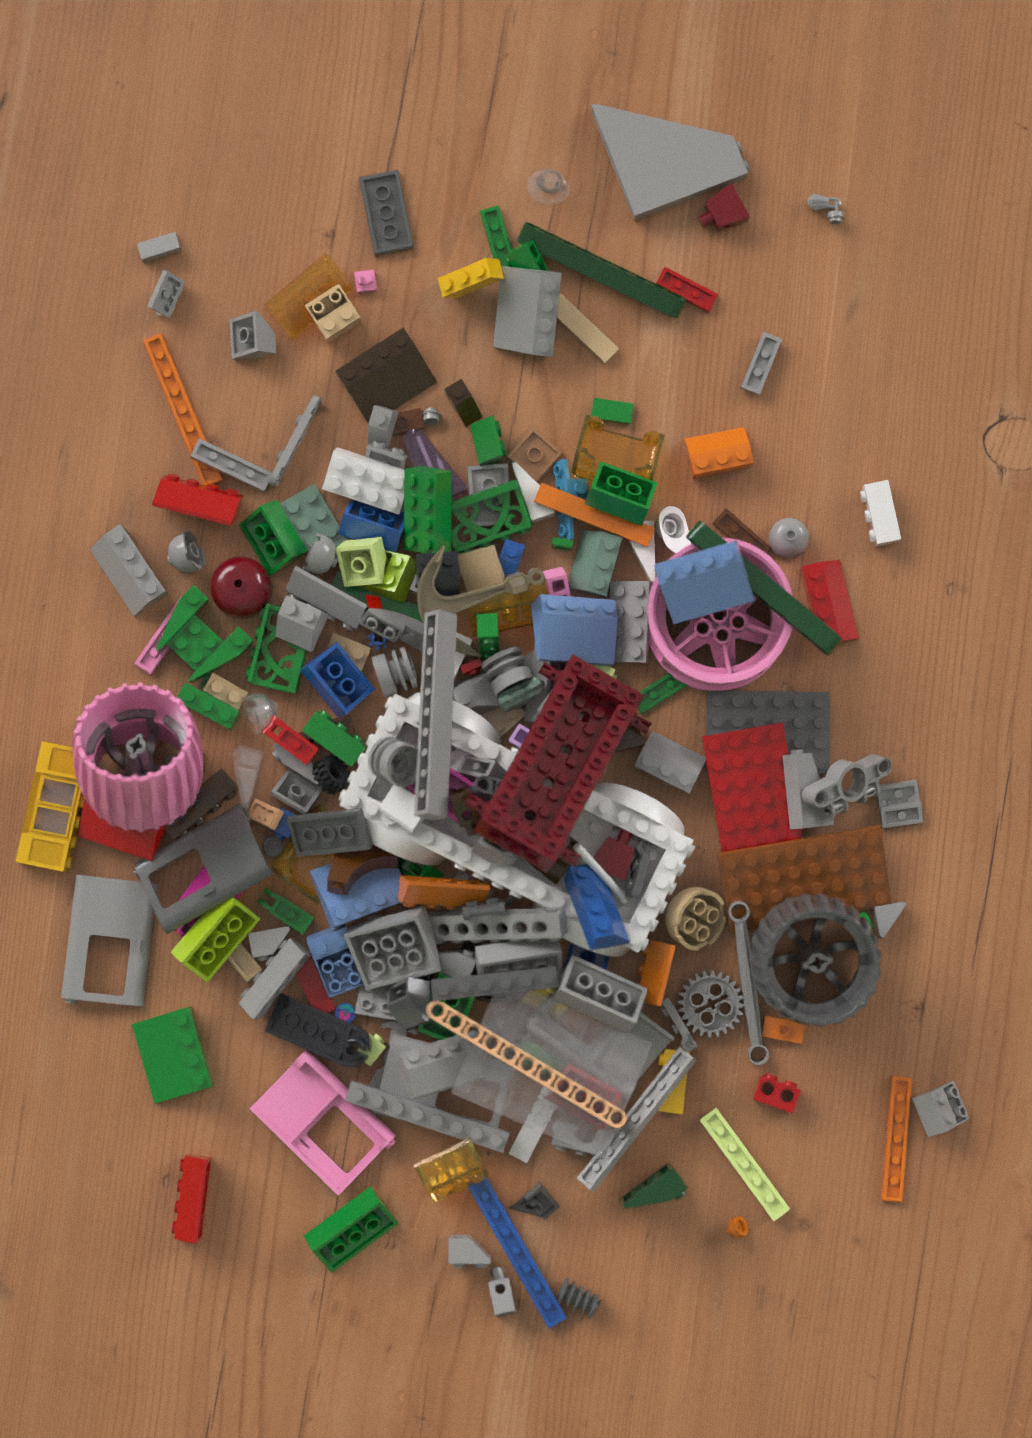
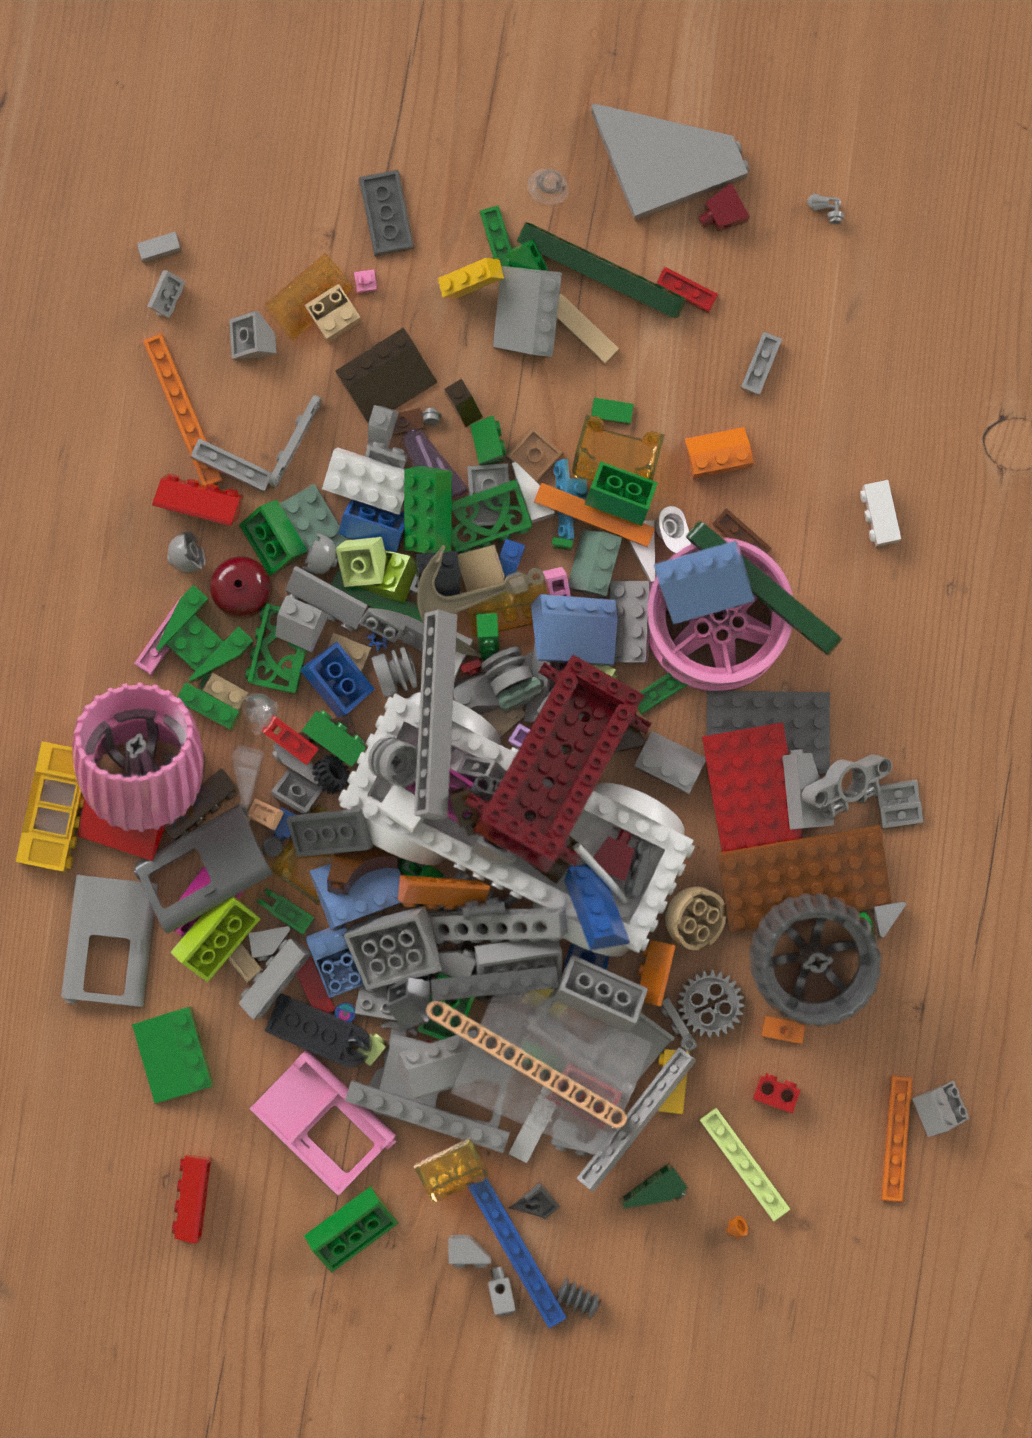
(128, 570): light grey slope -> none
(374, 602): red slope -> none
(748, 984): light grey piece -> none
(788, 538): light grey cylinder -> none
(829, 597): red slope -> none

